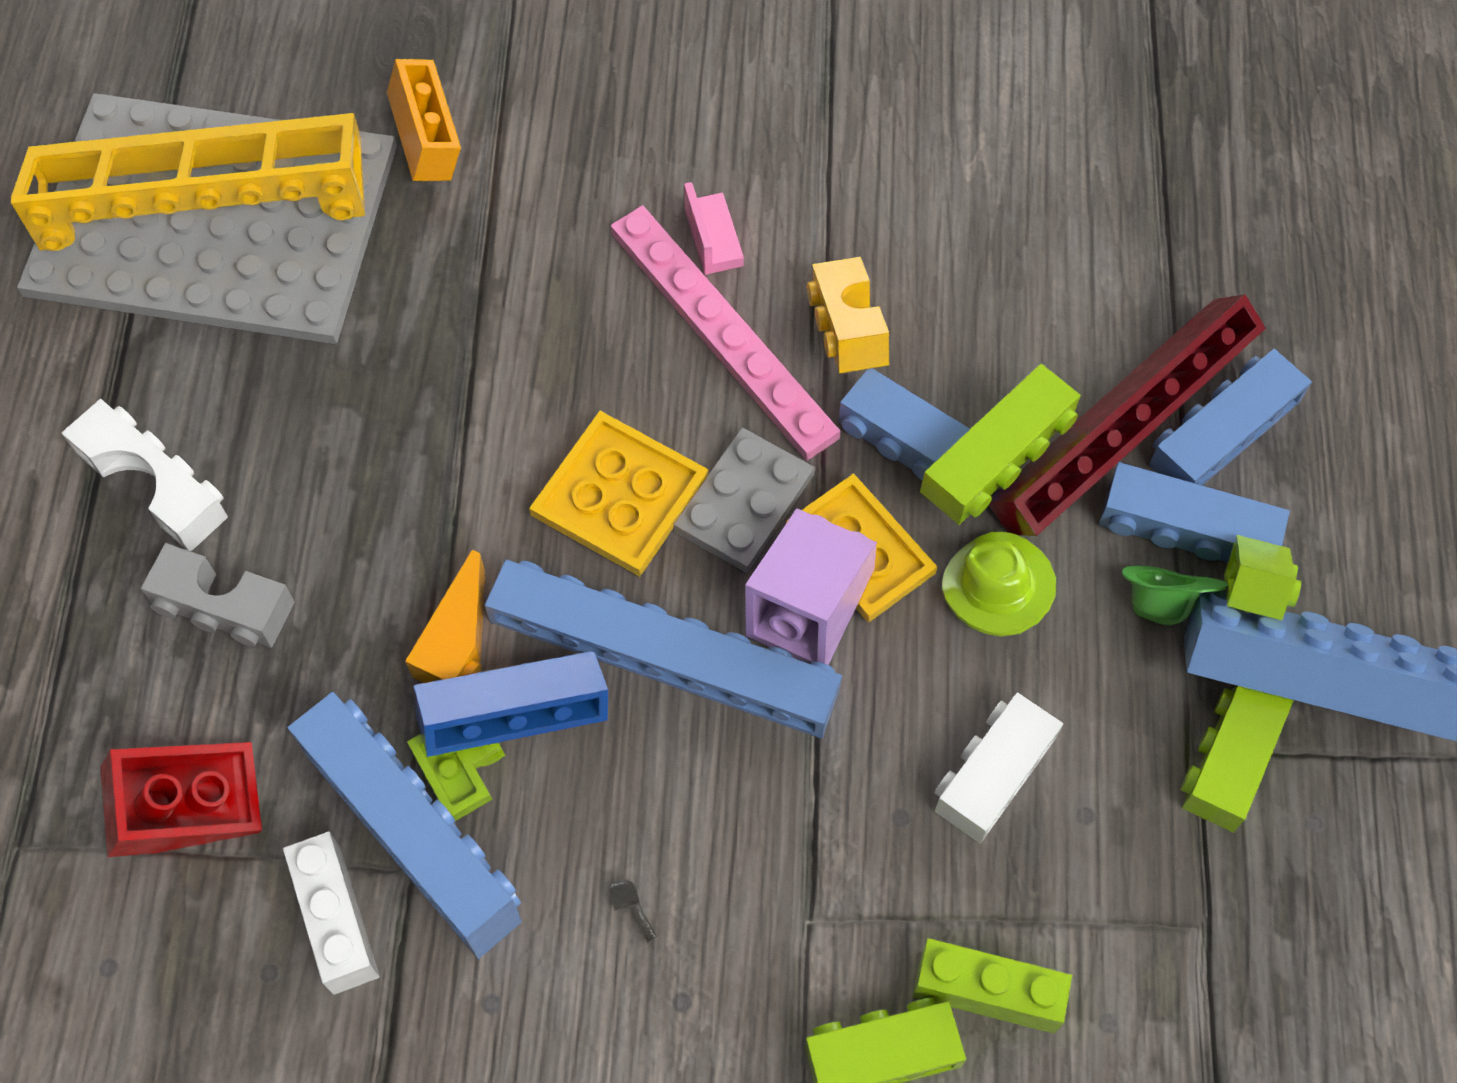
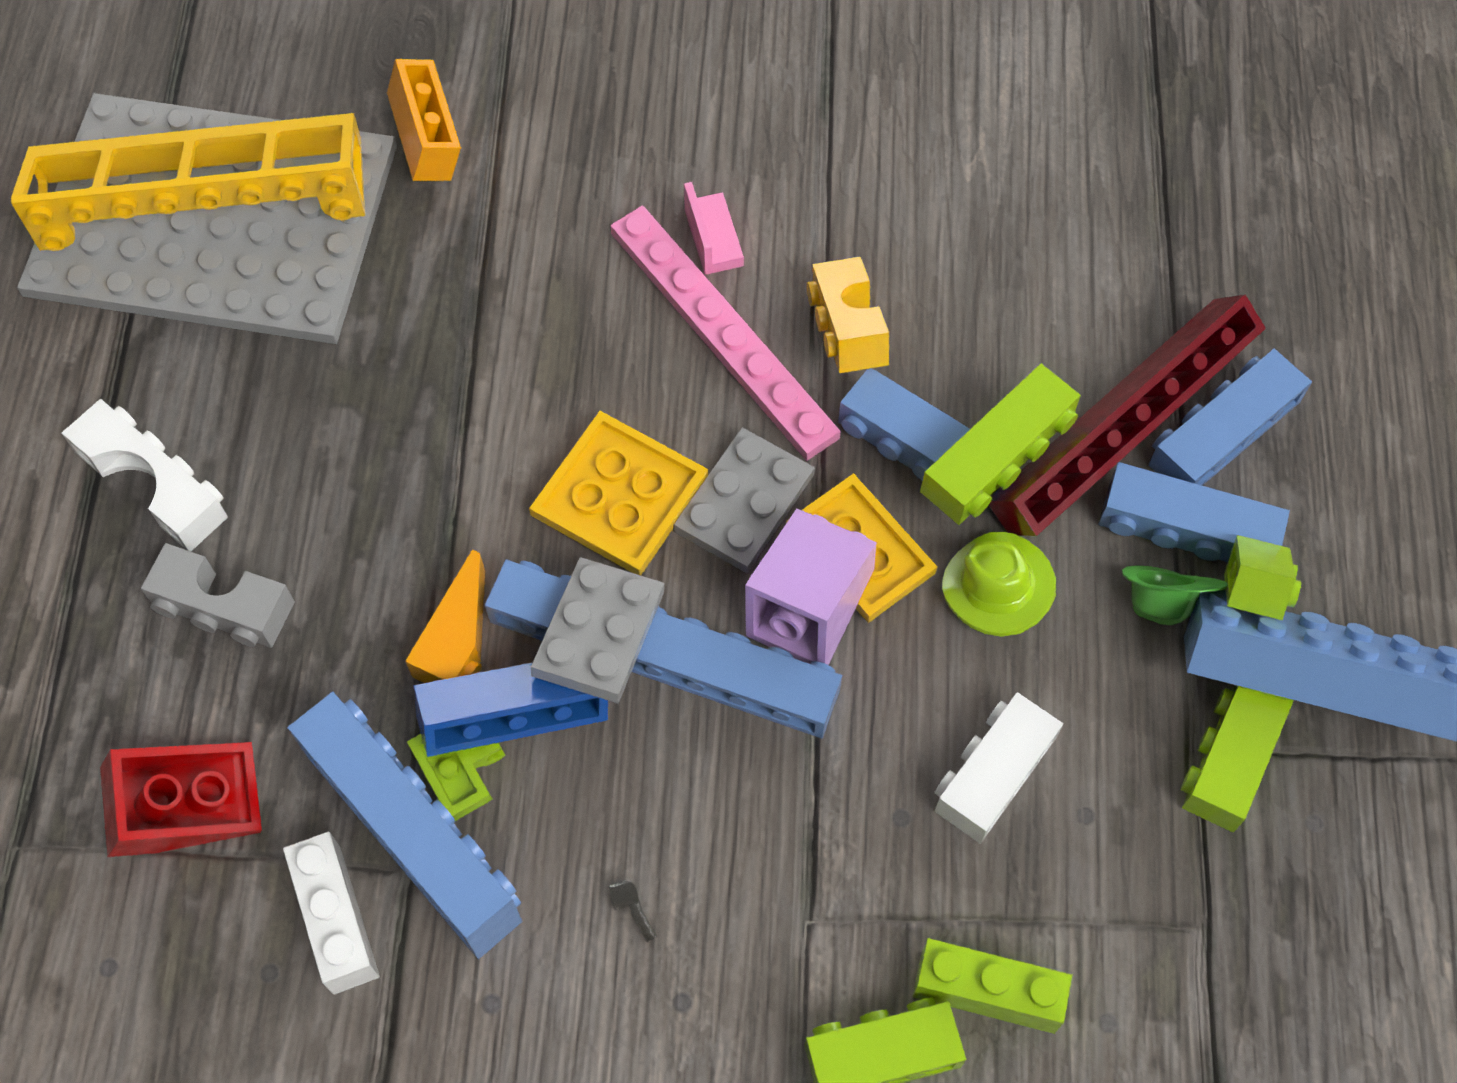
(598, 630): none -> light grey plate

